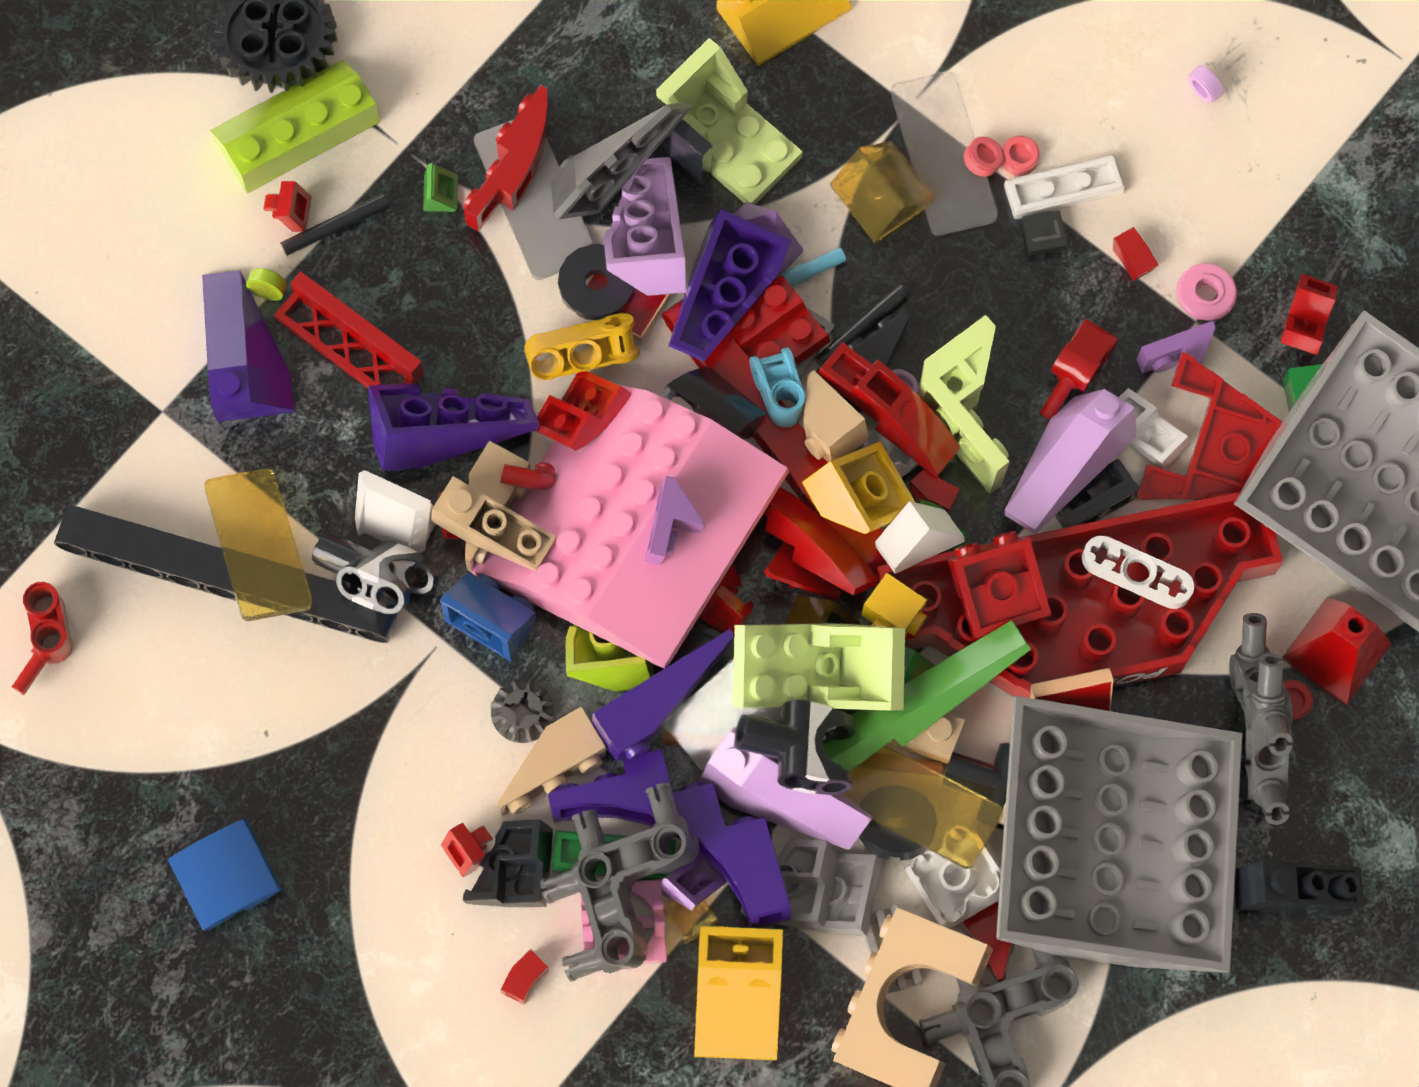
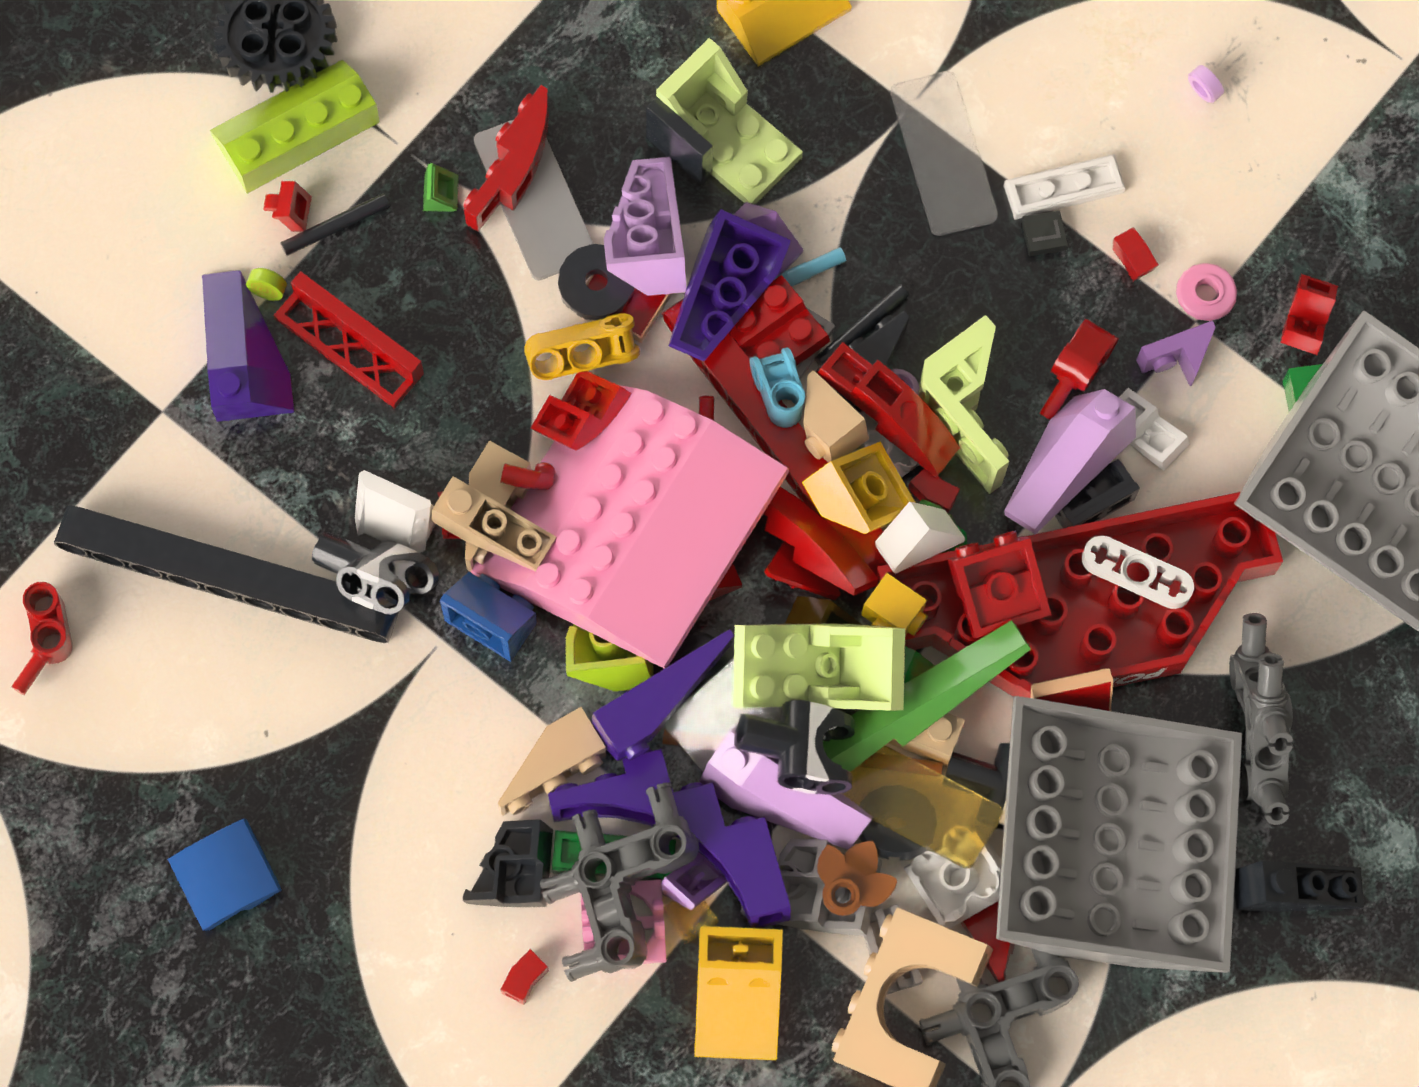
(258, 544): clear yellow piece -> none
(427, 427): dark purple wedge -> none
(466, 848): red tile -> none
(532, 725): dark grey gear -> none
(598, 173): dark grey wedge -> none
(671, 511): medium lavender slope -> none
(717, 400): black slope -> none
(726, 610): red tile -> none
(855, 872): none -> dark orange plate
(881, 189): clear yellow slope -> none
(983, 156): coral tile -> none
(1020, 155): coral tile -> none
(1227, 445): red wing -> none
(1300, 698): red tile -> none
(1337, 649): red slope -> none

